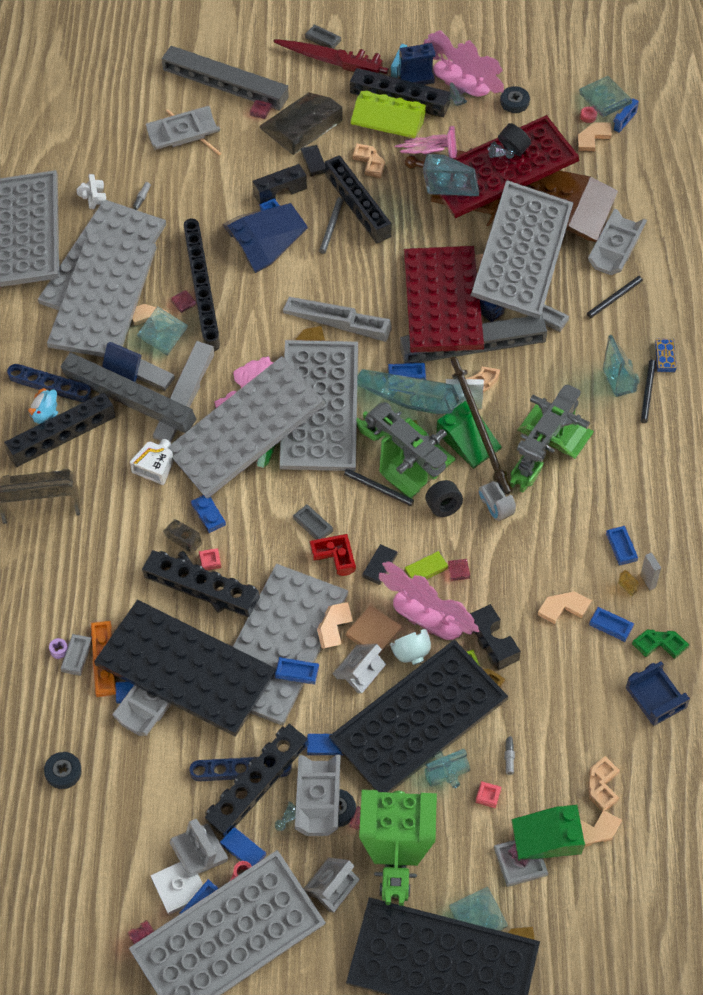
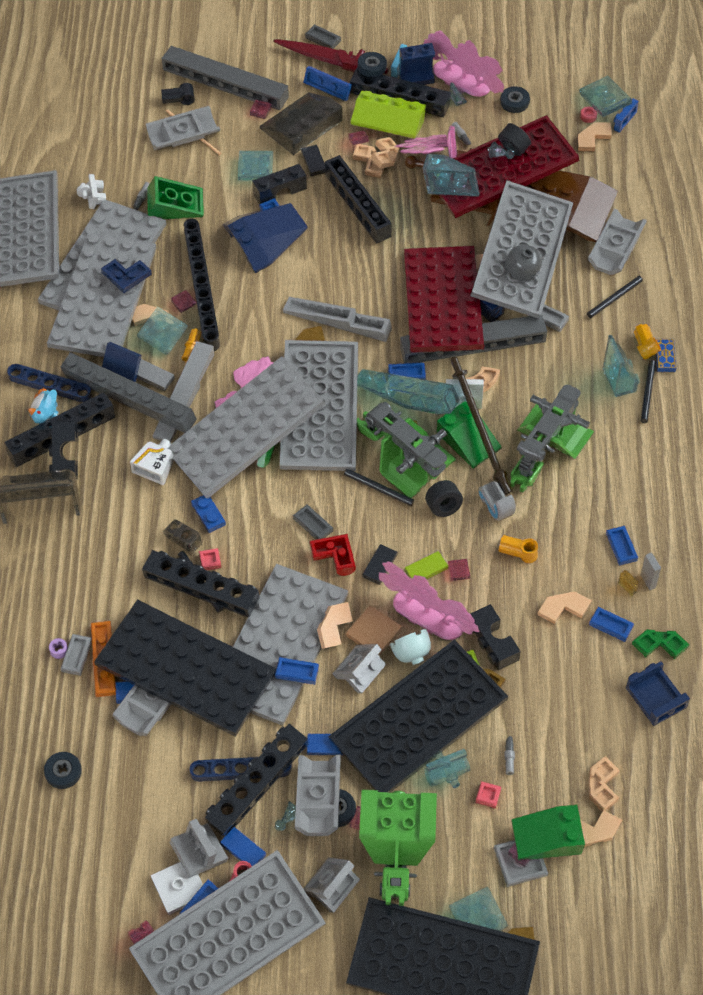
(61, 435): none -> black arch
(127, 278): none -> dark blue plate
(174, 199): none -> green slope
(183, 94): none -> black piece
(189, 345): none -> light orange axle
(254, 164): none -> clear light blue tile
(323, 248): dark grey bar -> none
(327, 83): none -> blue tile
(358, 137): none -> clear pink tile
(372, 64): none -> black bush
(388, 153): none -> light nougat tile
(461, 134): none -> piece
(518, 548): none -> light orange piece
(523, 262): none -> dark grey cylinder
(647, 343): none -> light orange piece

